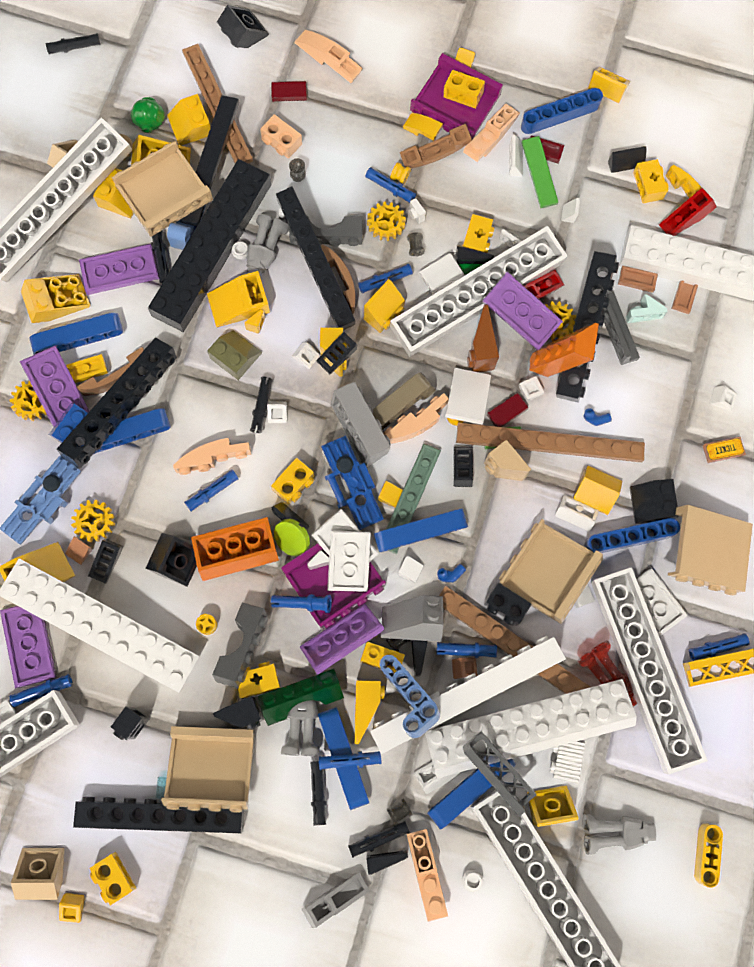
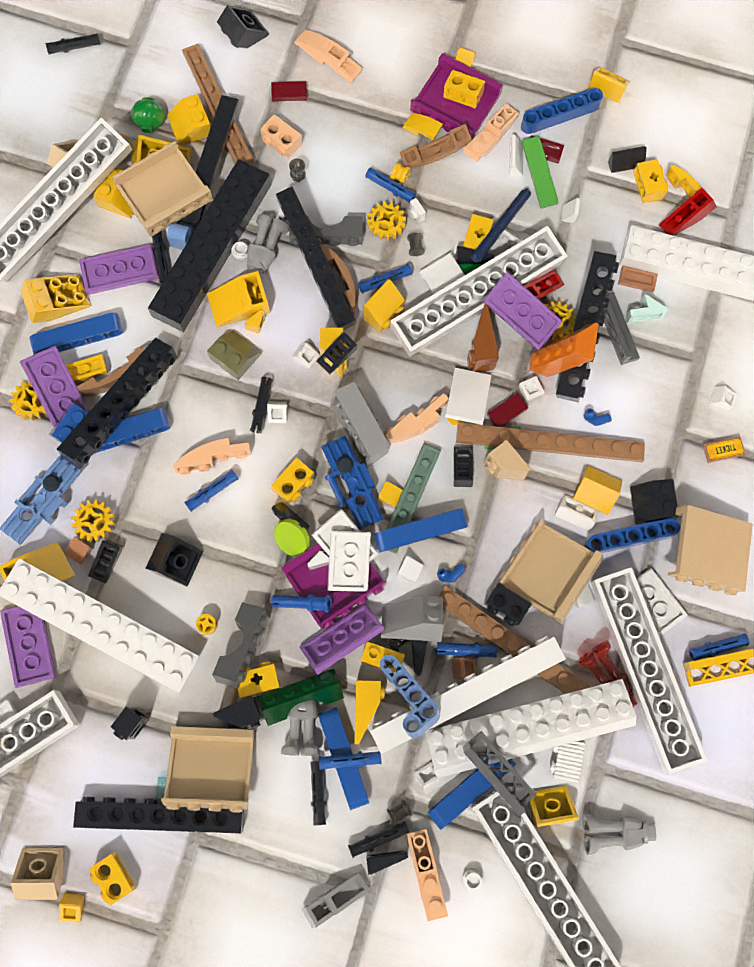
(40, 690): blue pin -> none
(234, 549): orange slope -> none
(402, 399): dark tan beam -> none
(501, 225): none -> dark blue axle
(684, 297): nougat tile -> none
(714, 860): yellow beam -> none

